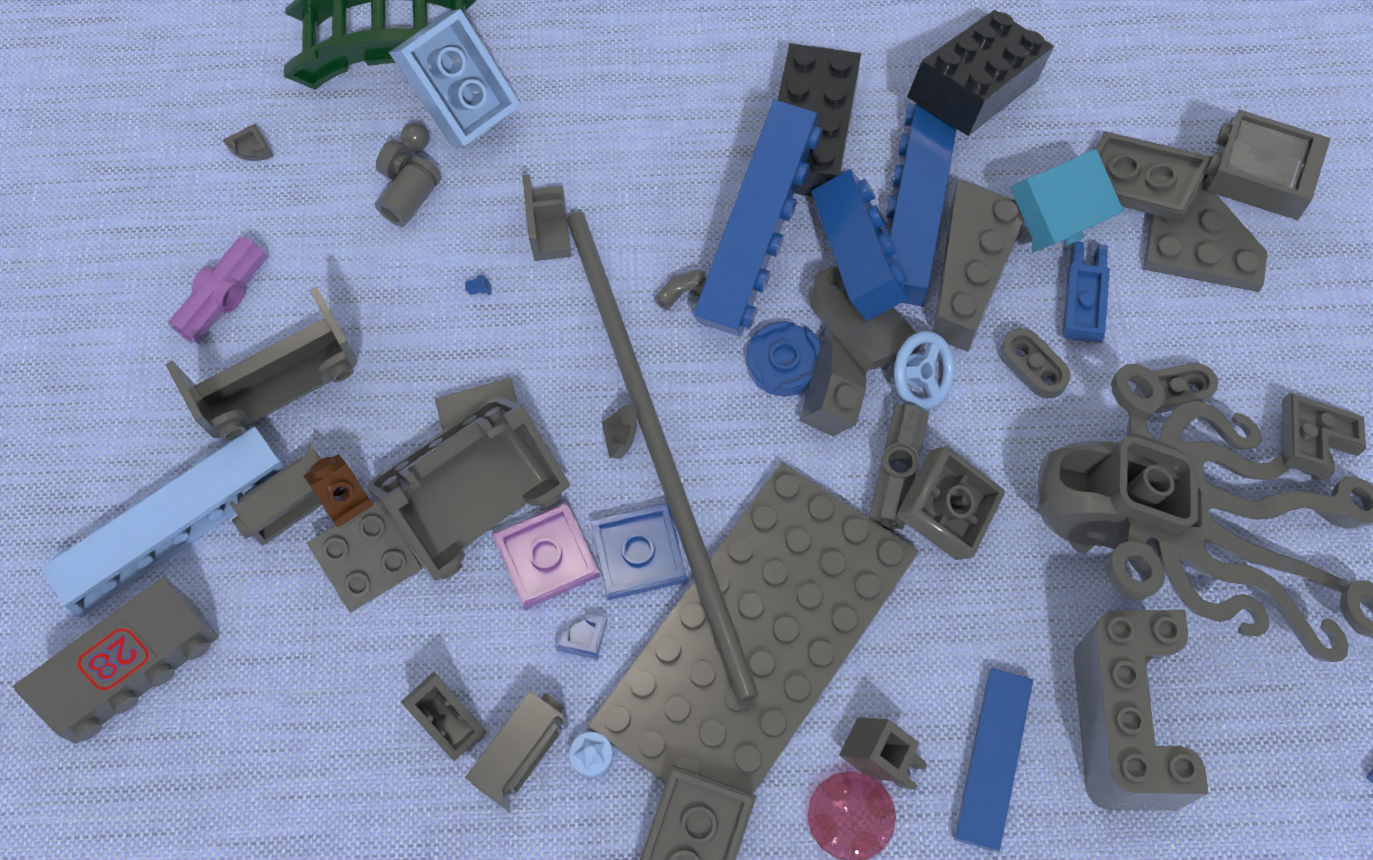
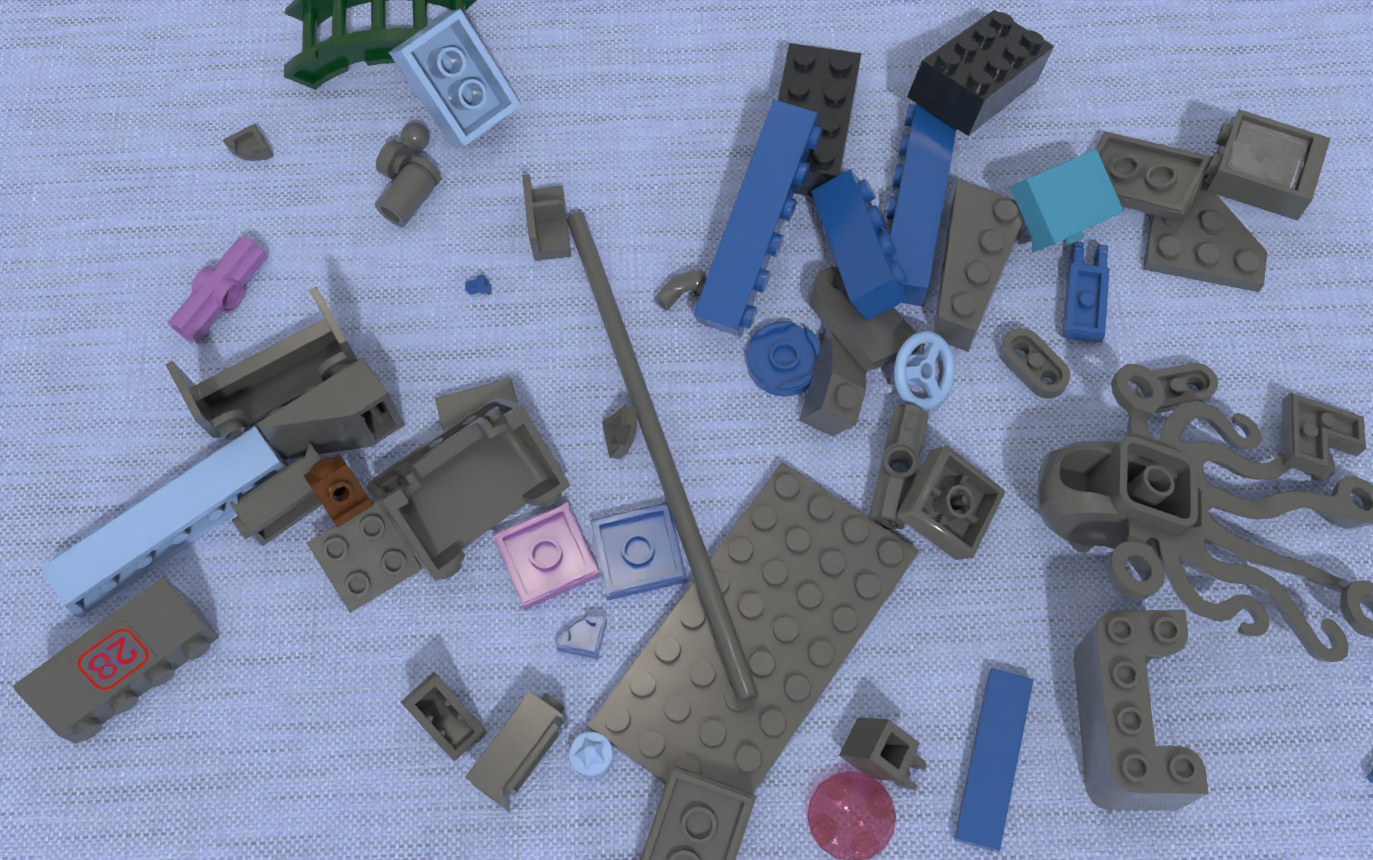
(334, 416): none -> dark grey slope

